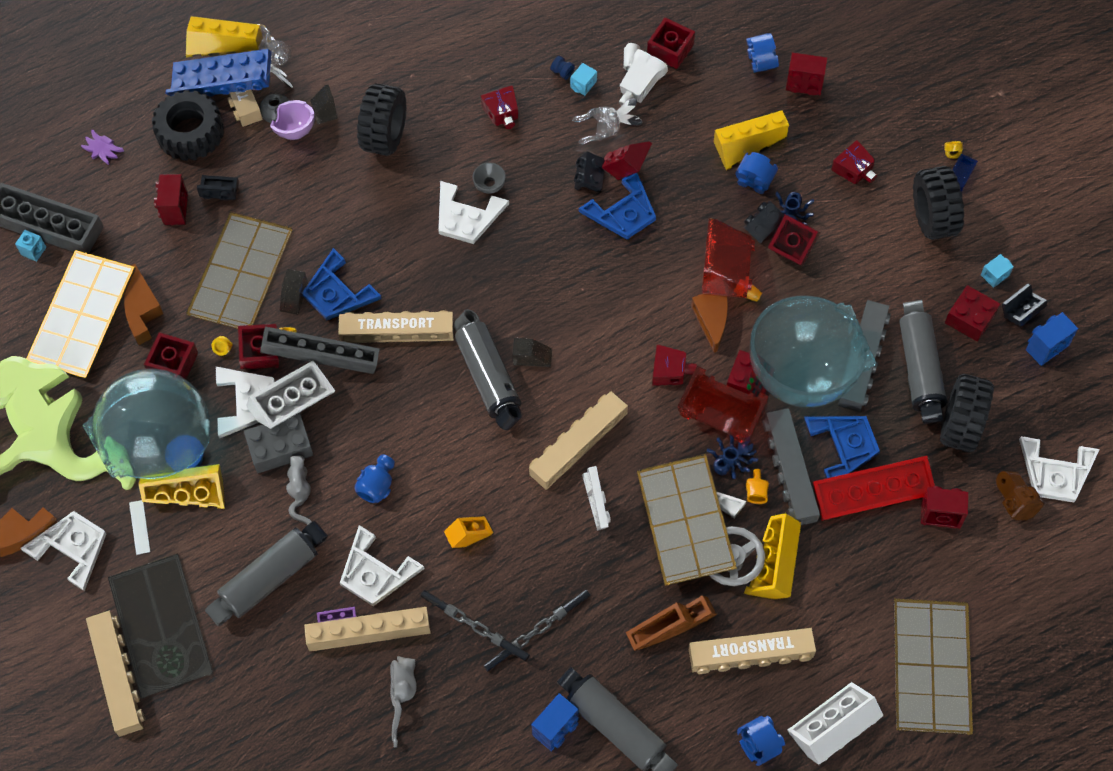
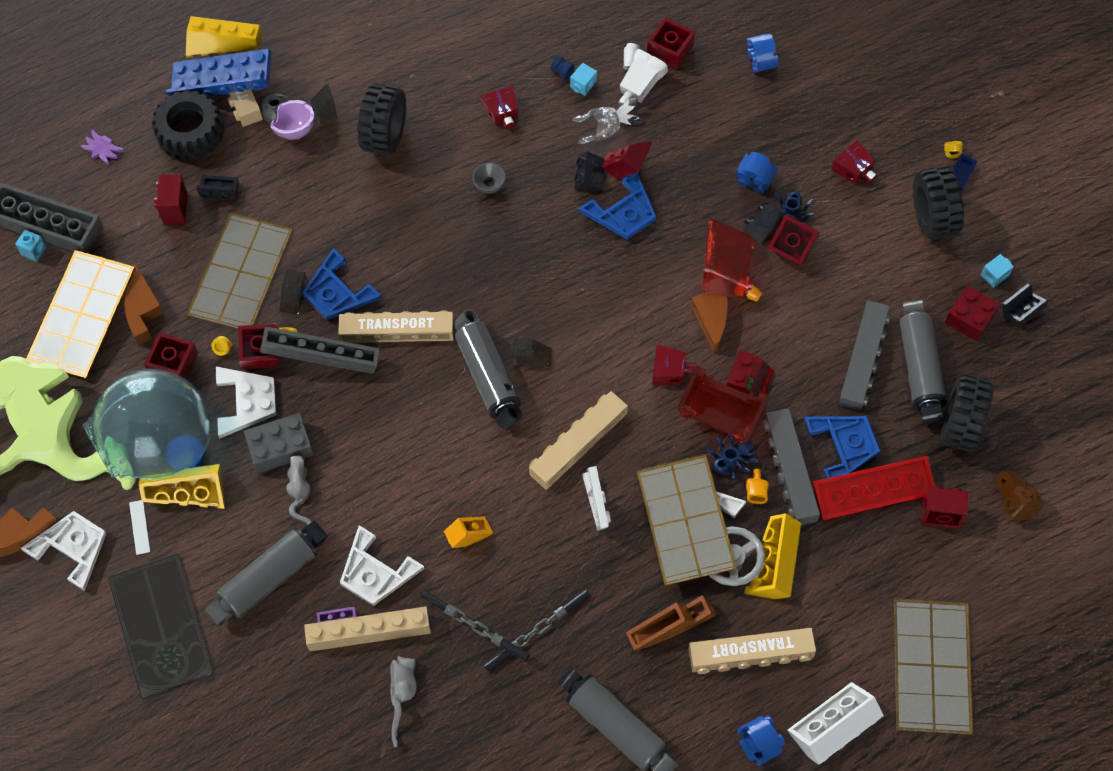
(114, 673): tan brick -> none
(280, 54): clear hair -> none
(289, 395): white slope -> none
(375, 480): blue piece -> none
(465, 221): white wing -> none
(555, 722): blue brick -> none
(749, 137): yellow wedge -> none
(806, 74): dark red brick -> none
(808, 350): clear light blue windscreen -> none
(1051, 338): blue brick -> none
(1053, 477): white wing -> none

